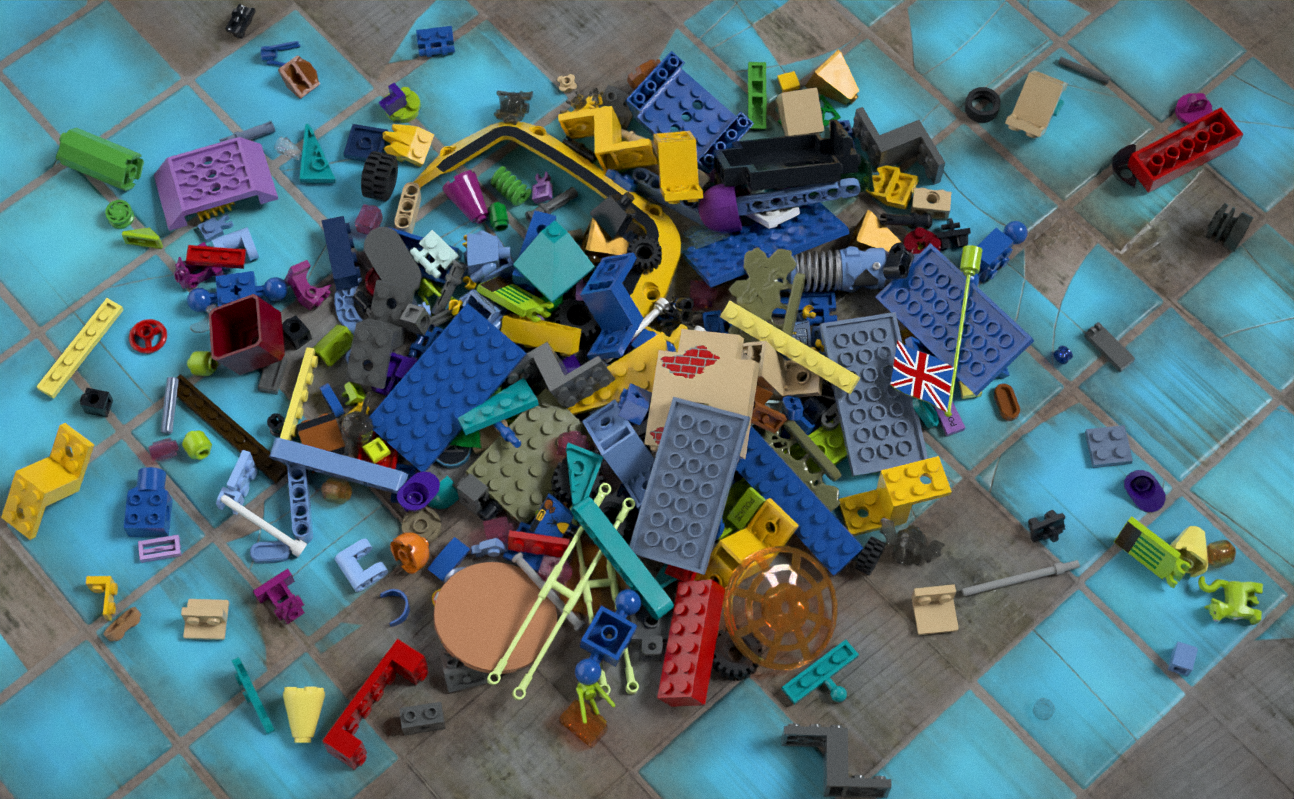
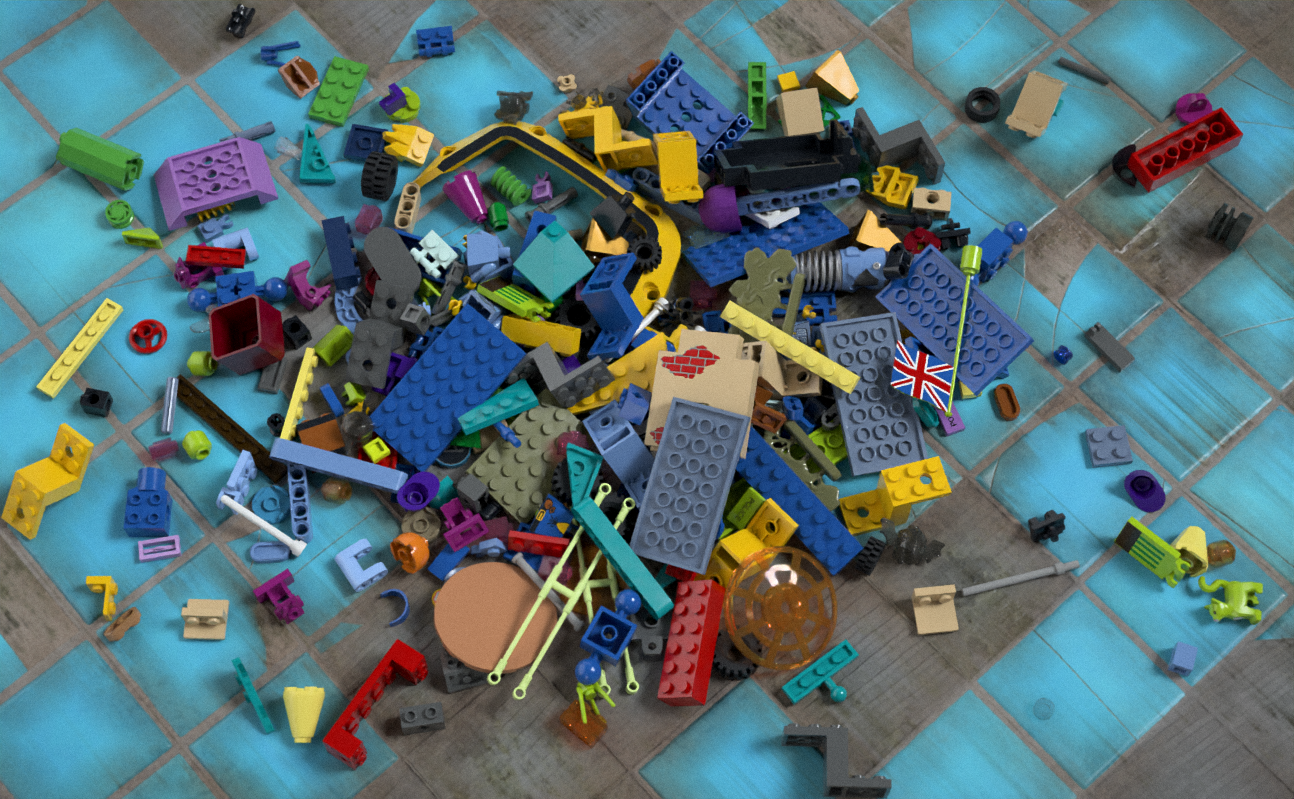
(272, 504): none -> dark azure tile
(338, 91): none -> bright green plate
(459, 520): none -> magenta tile

